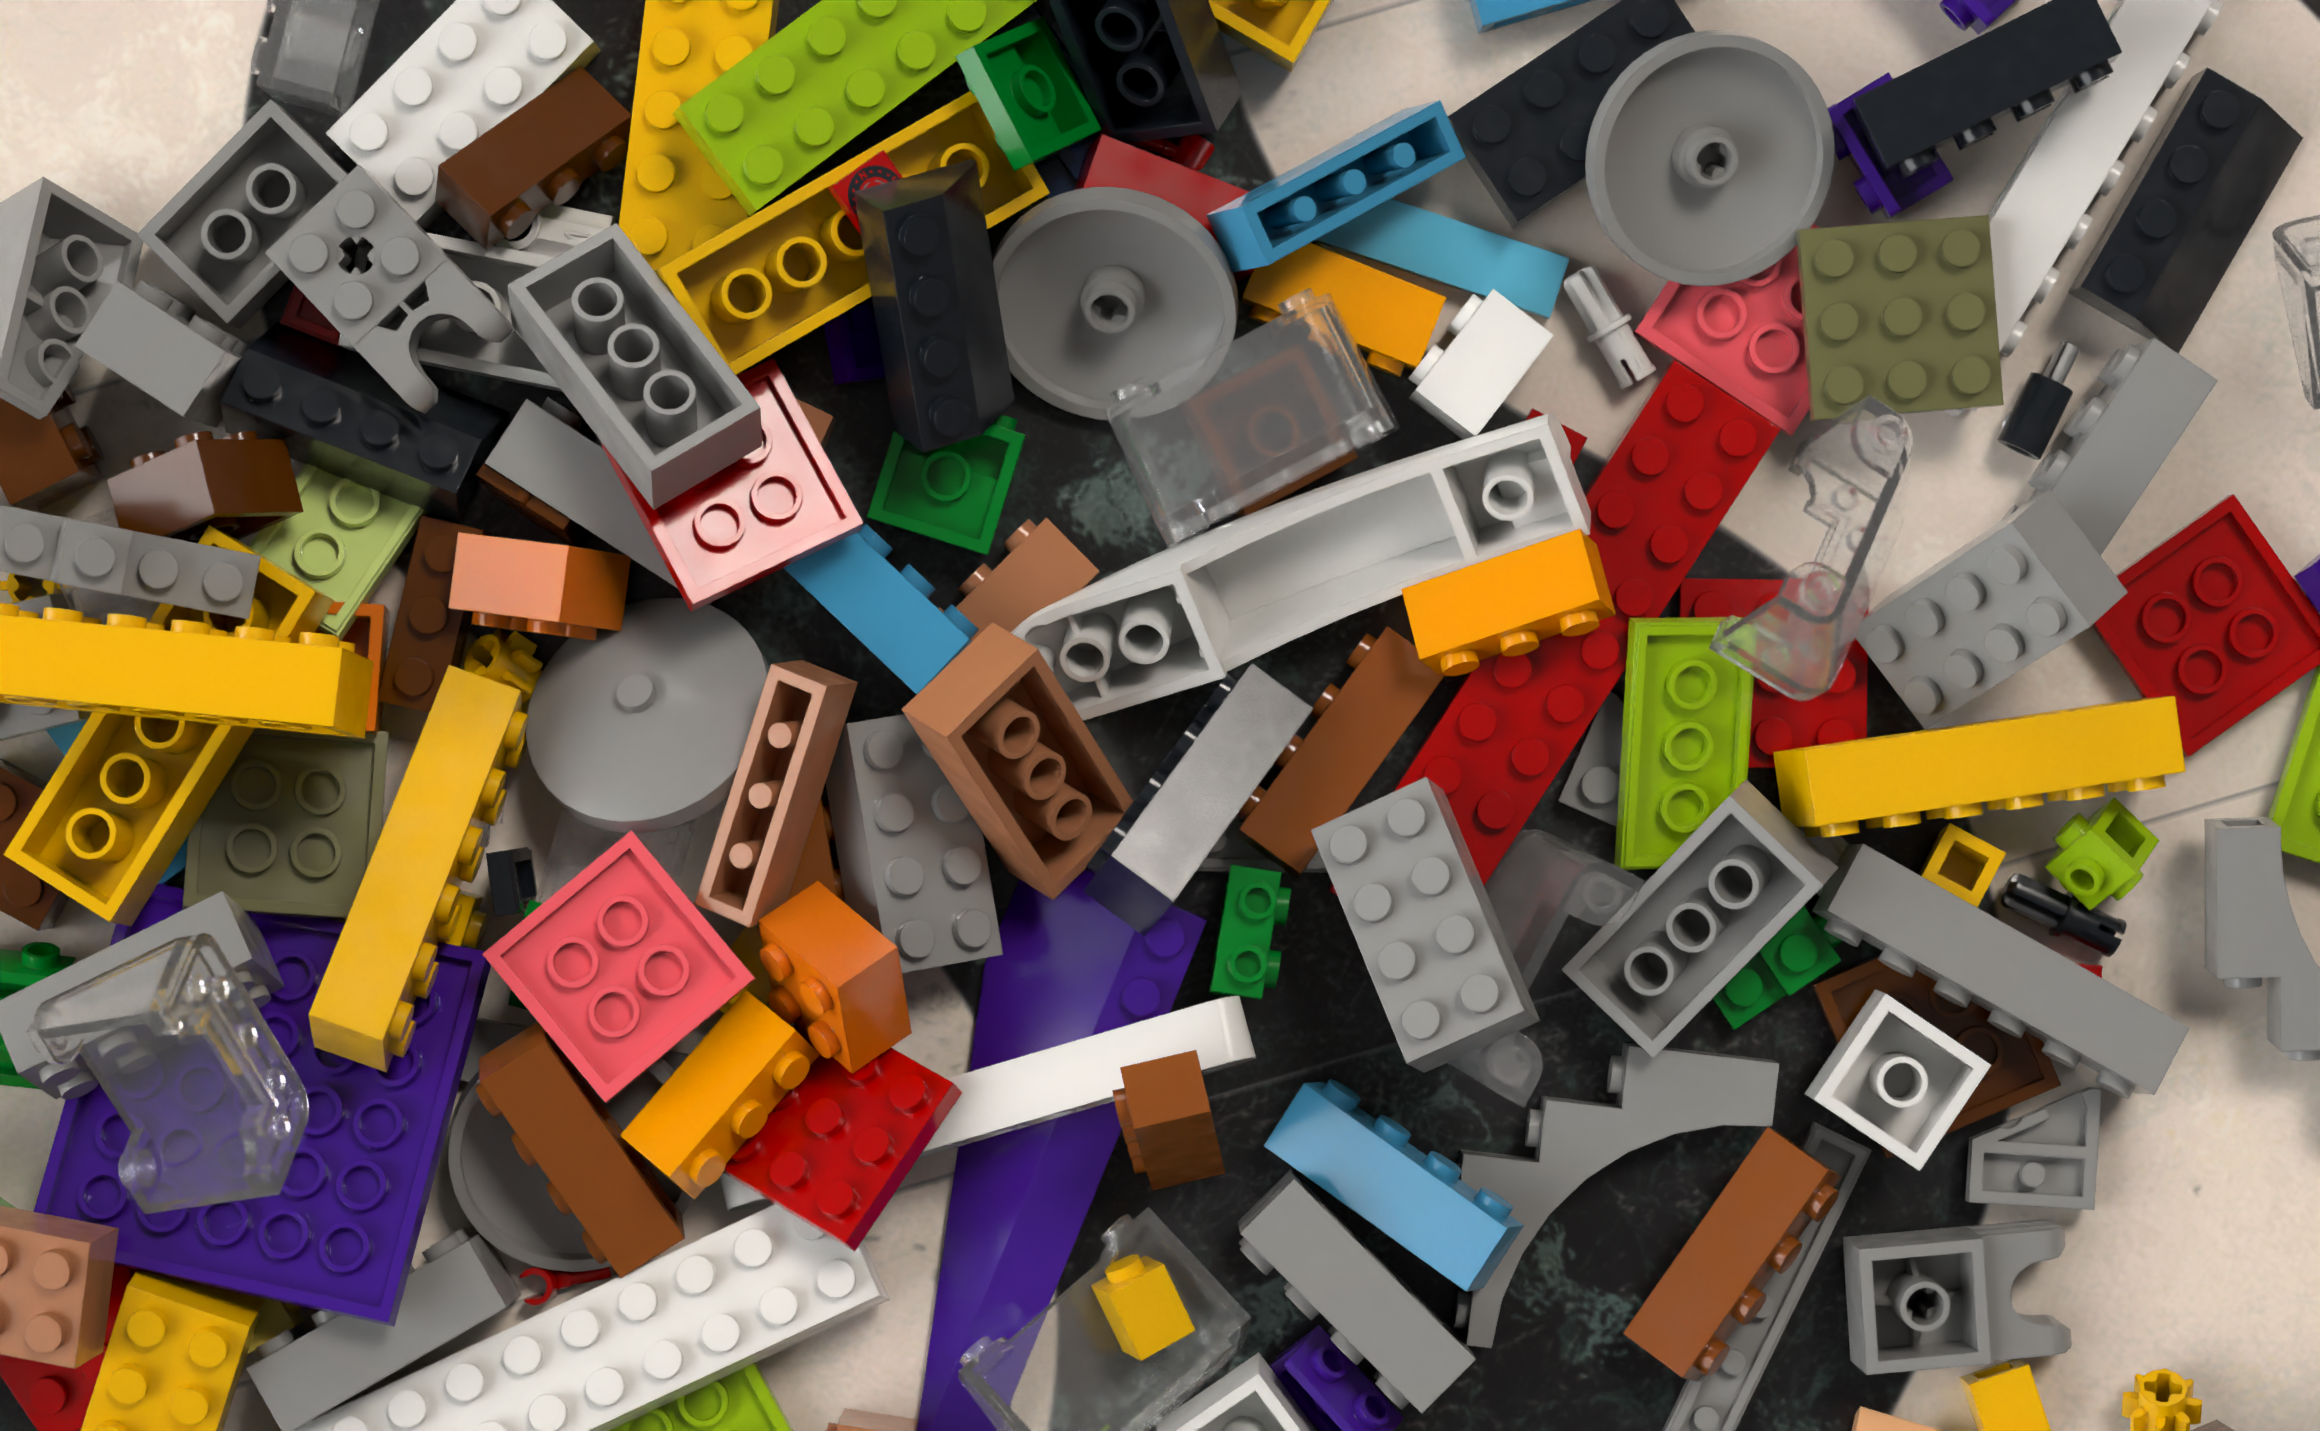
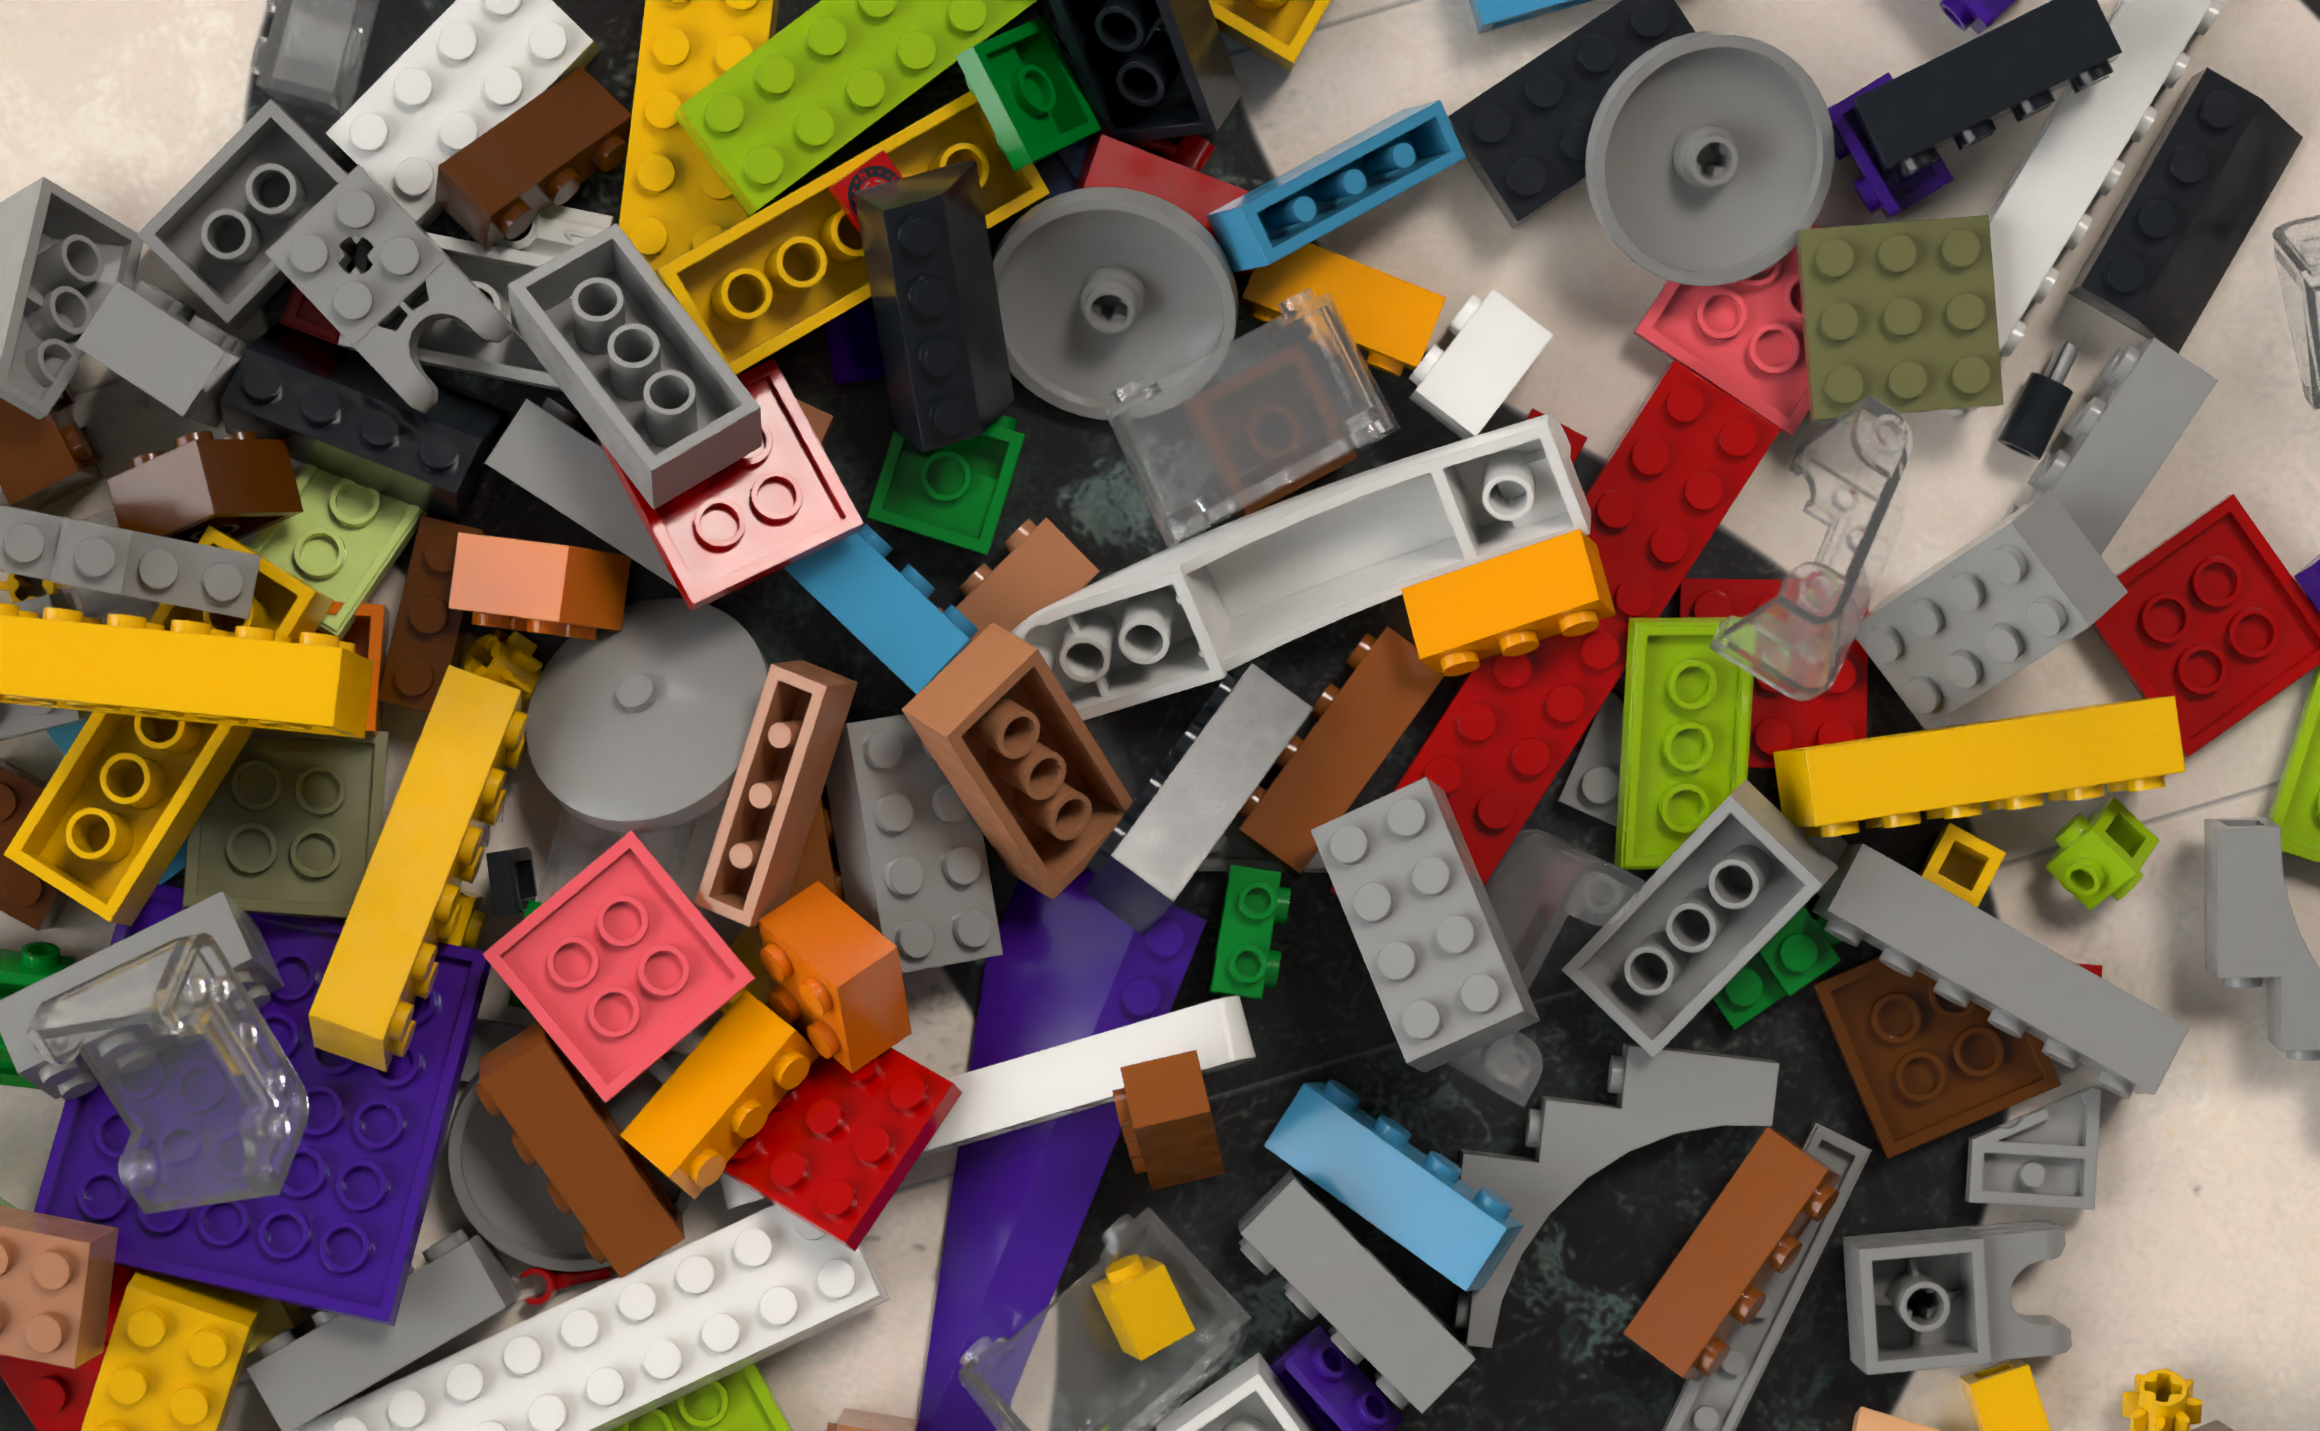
(530, 507): reddish brown piece -> none
(1453, 254): medium azure tile -> none
(1608, 326): white axle -> none
(1897, 1079): white brick -> none
(2062, 914): black axle -> none

